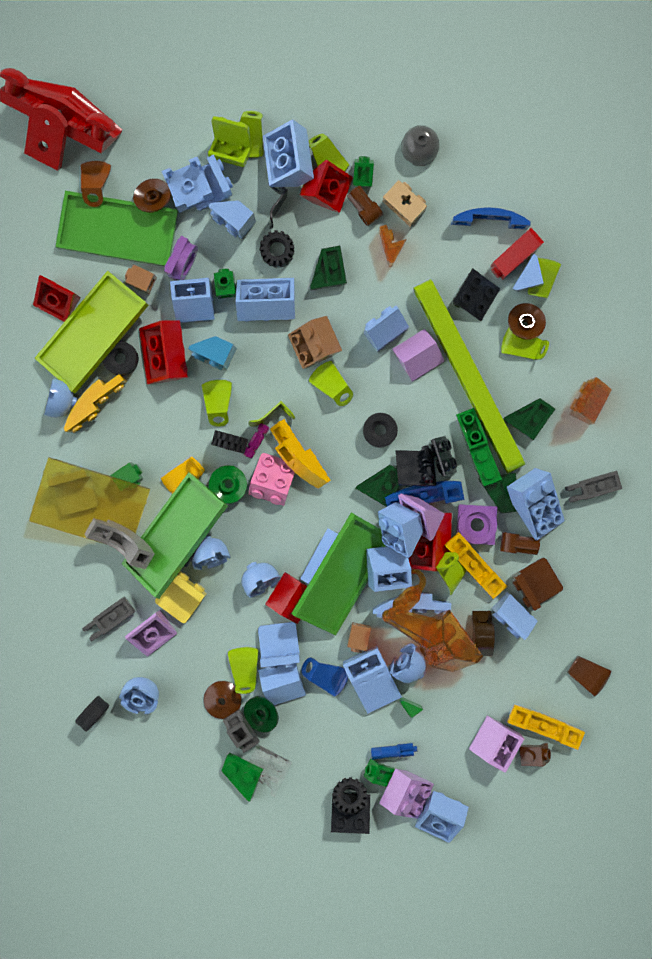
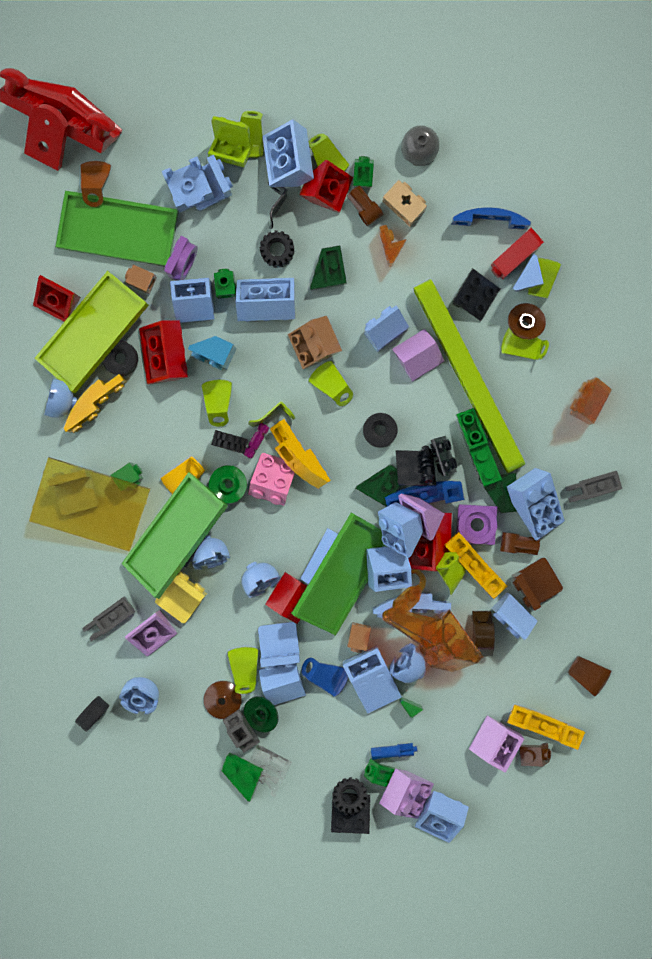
(125, 541): light grey arch -> none
(149, 190): reddish brown dish -> none
(234, 216): light blue slope -> none
(530, 418): dark green wing -> none

